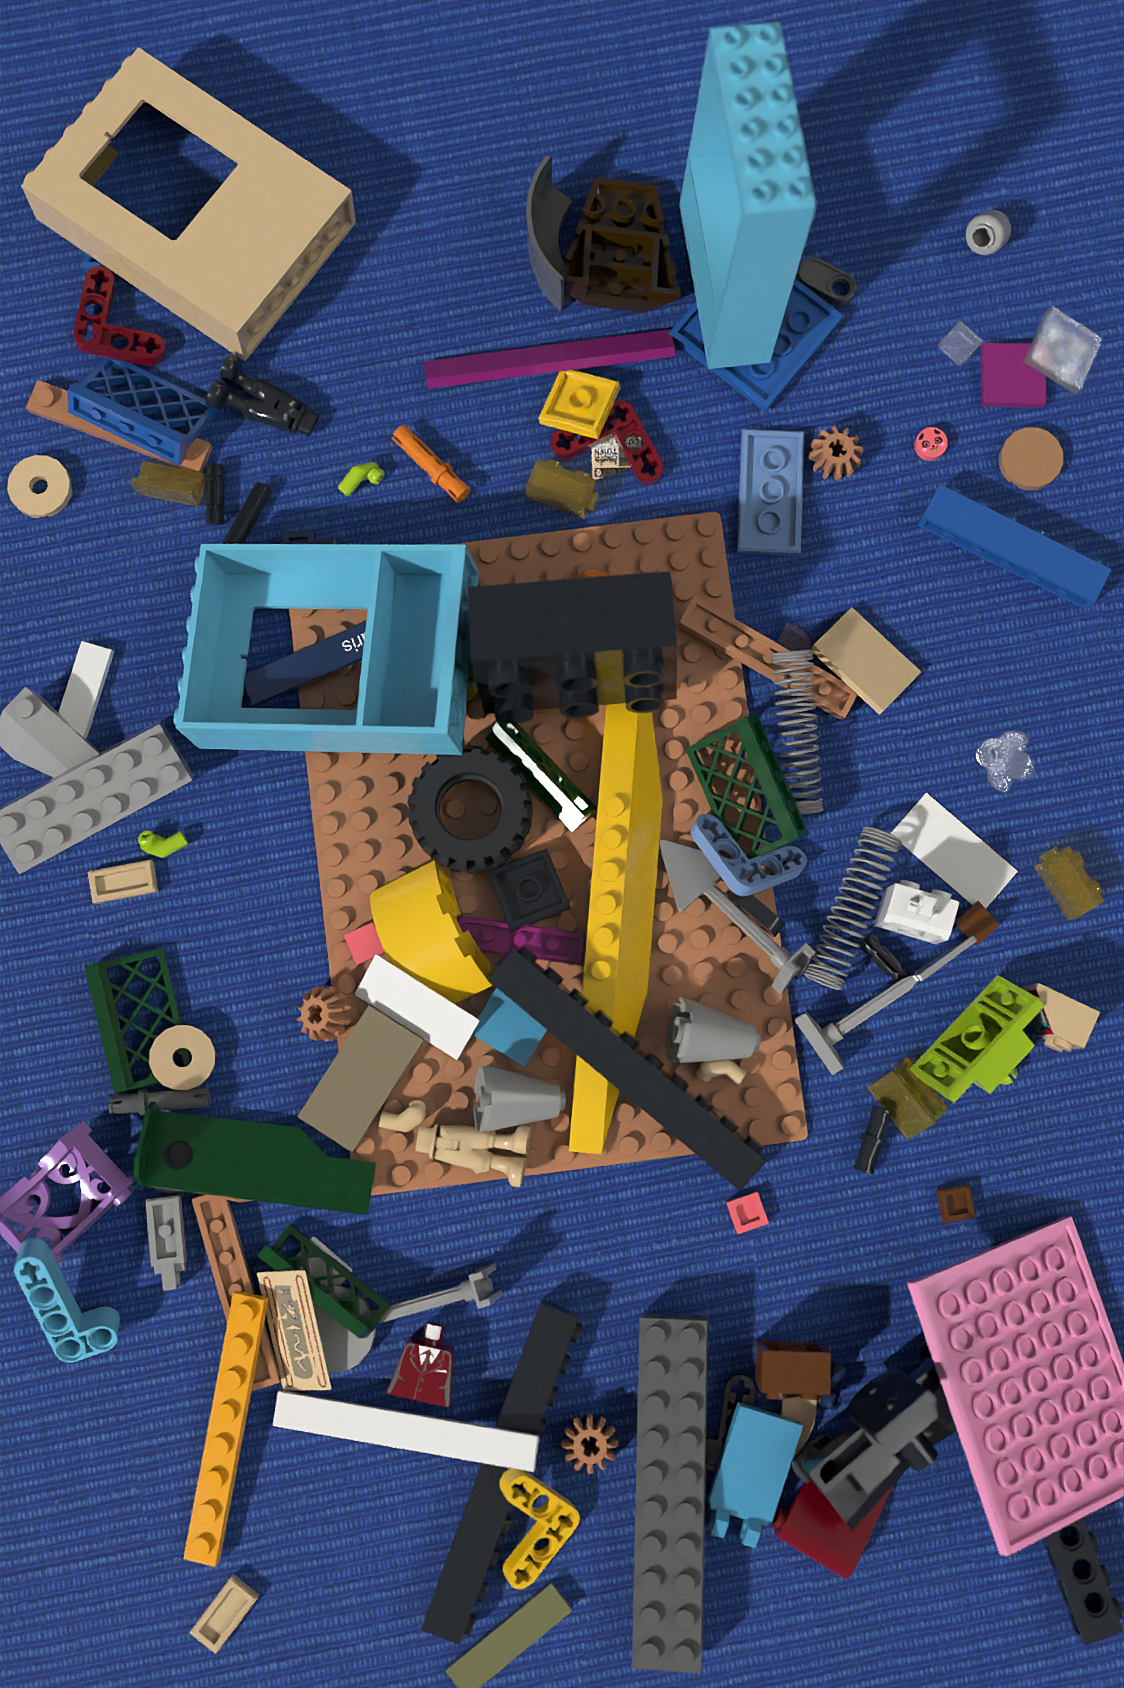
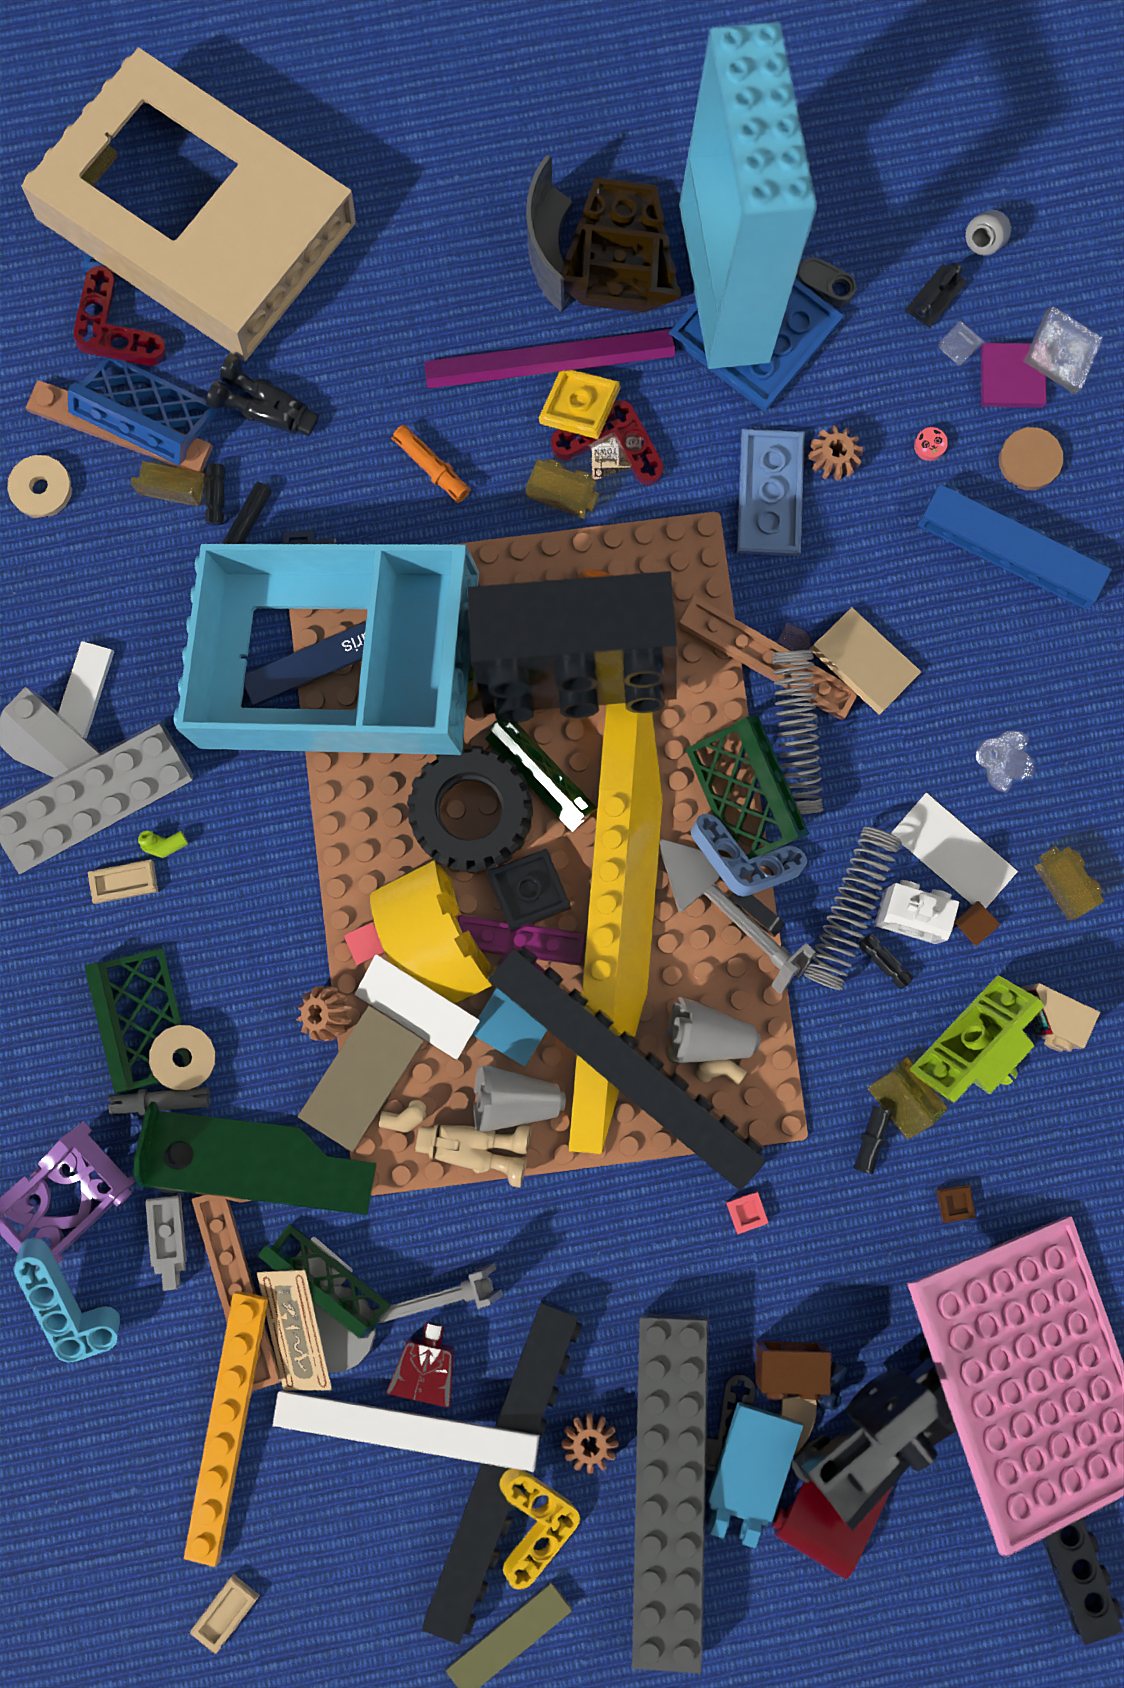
(358, 474): lime arm -> none
(824, 1039): light grey piece -> none
(937, 294): none -> black hinge

